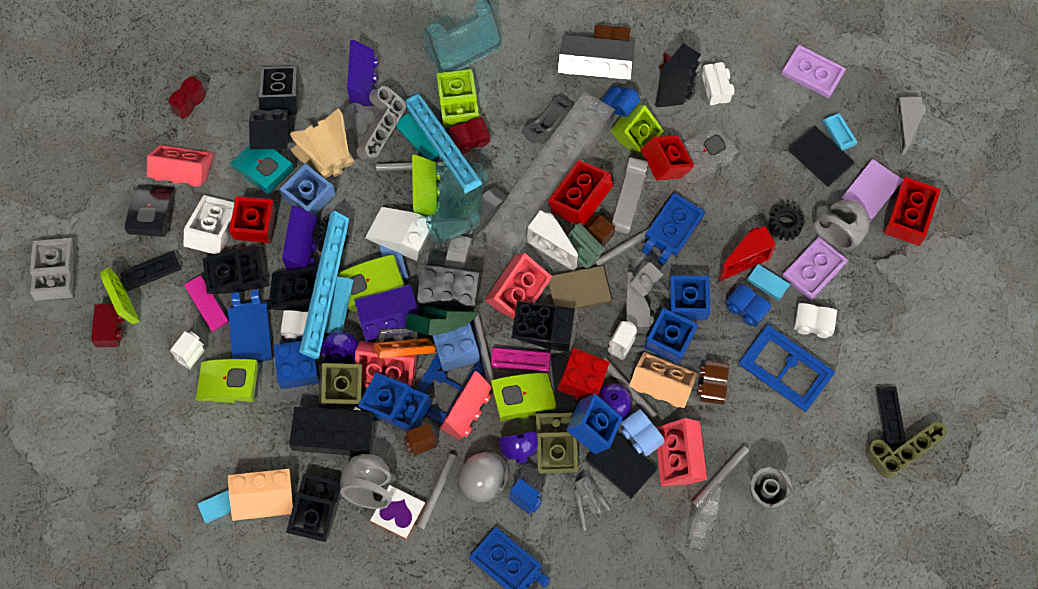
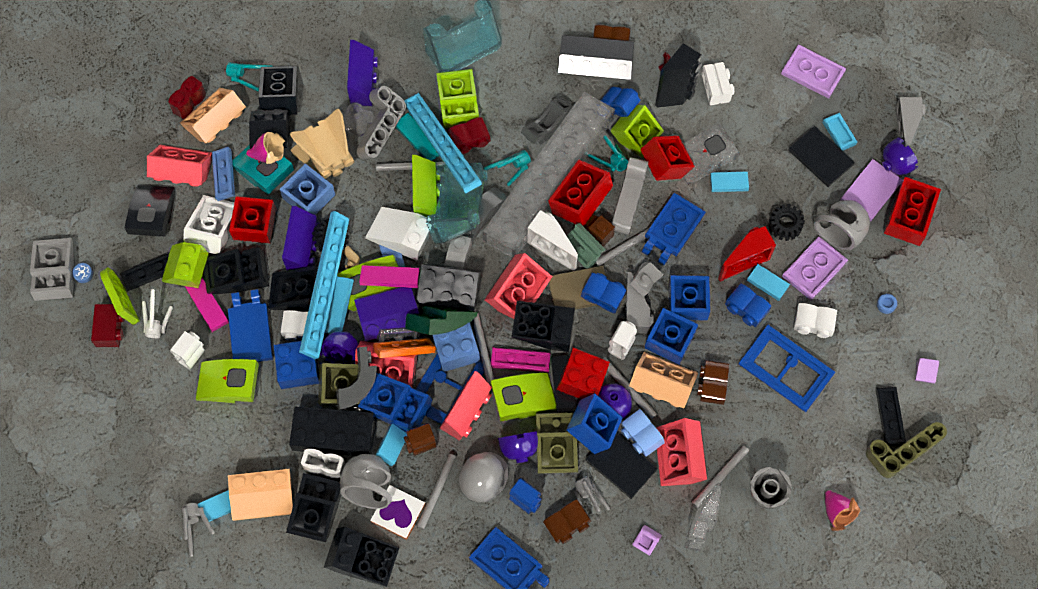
(82, 273): none -> medium blue tile
(152, 327): none -> white plant
(185, 265): none -> lime slope
(191, 515): none -> light grey plant
(213, 115): none -> light nougat slope
(223, 174): none -> medium blue tile
(236, 70): none -> teal plant
(267, 148): none -> tan hat
(318, 463): none -> white brick
(353, 258): none -> tan arm
(361, 556): none -> black slope
(363, 384): none -> dark grey arch
(389, 276): none -> dark pink tile
(391, 444): none -> medium azure tile
(519, 159): none -> teal plant
(567, 522): none -> reddish brown brick
(603, 292): none -> blue brick
(618, 160): none -> teal plant
(647, 540): none -> lavender slope
(729, 181): none -> medium azure tile
(840, 510): none -> hat
(886, 303): none -> medium blue tile
(899, 158): none -> dark purple cylinder
(926, 370): none -> lavender slope

